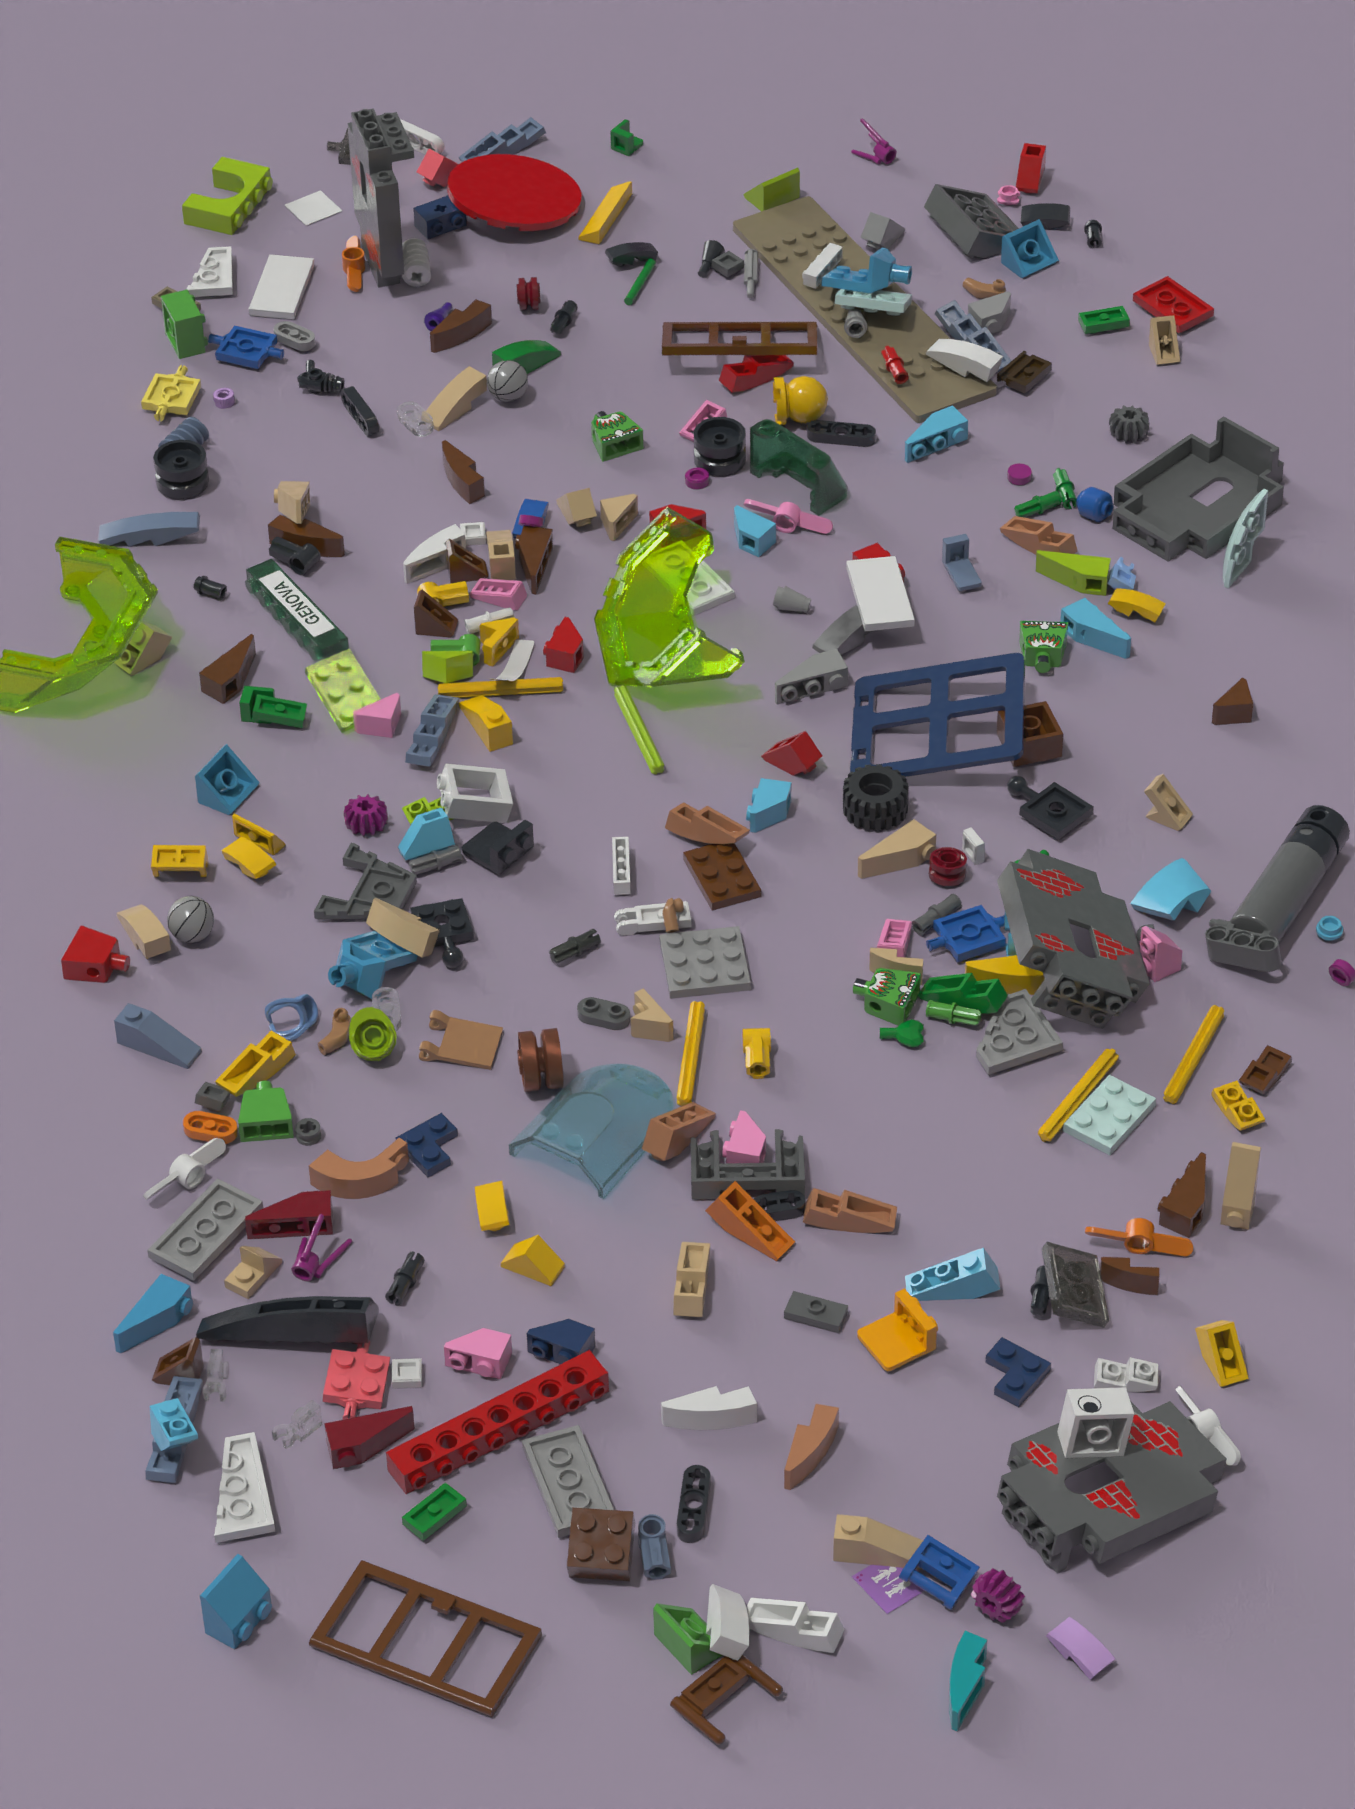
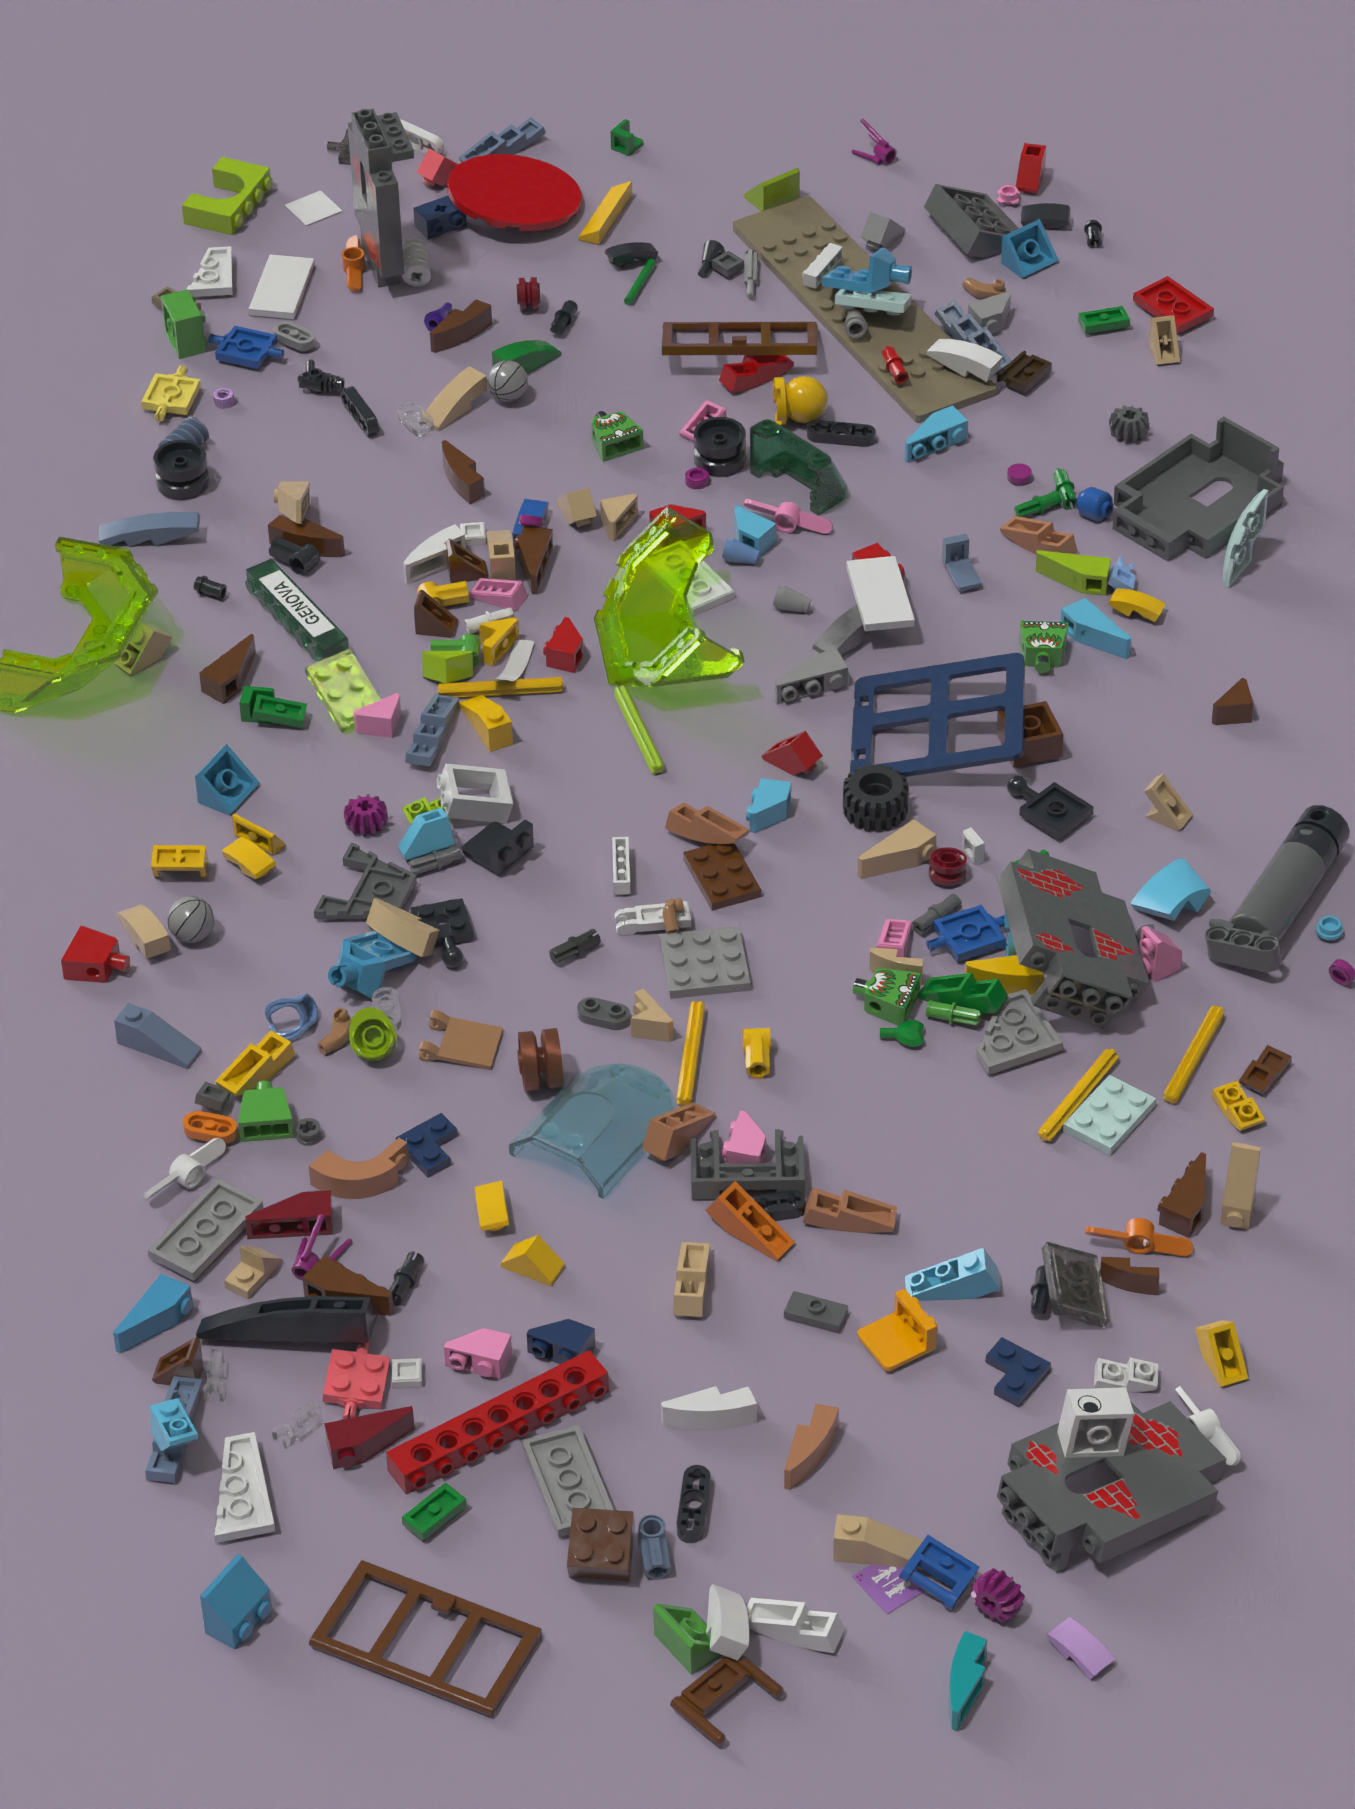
(335, 1280): none -> reddish brown slope
(739, 552): none -> medium blue cone

